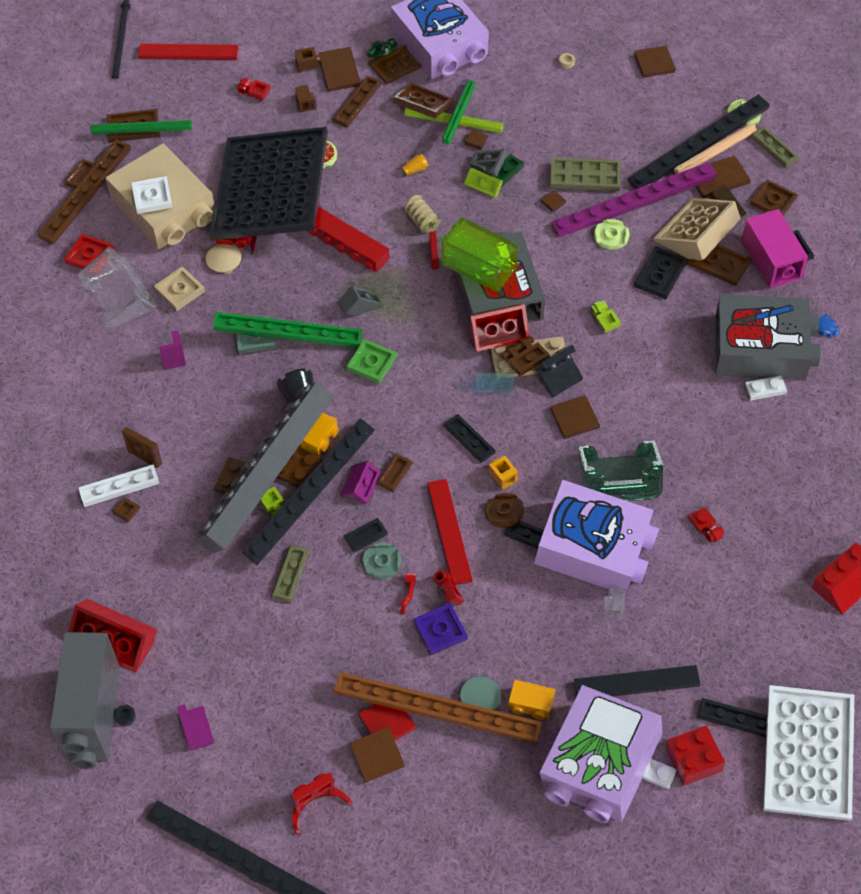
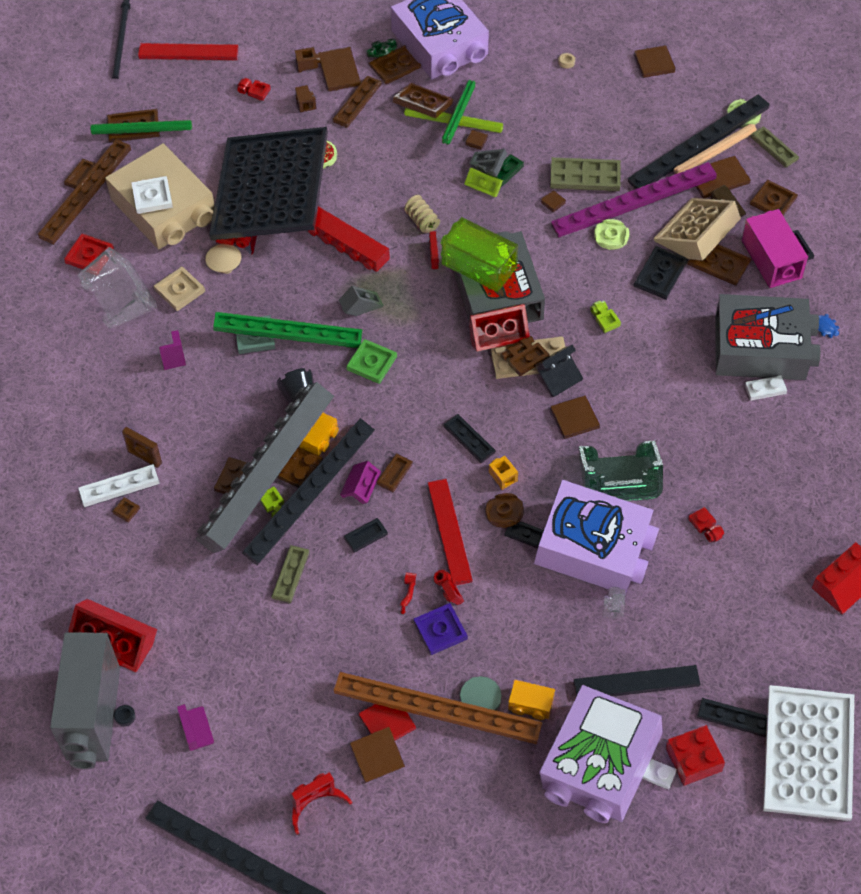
(377, 564): sand green tile -> none
(415, 165): light orange cone -> none
(494, 382): clear light blue plate -> none

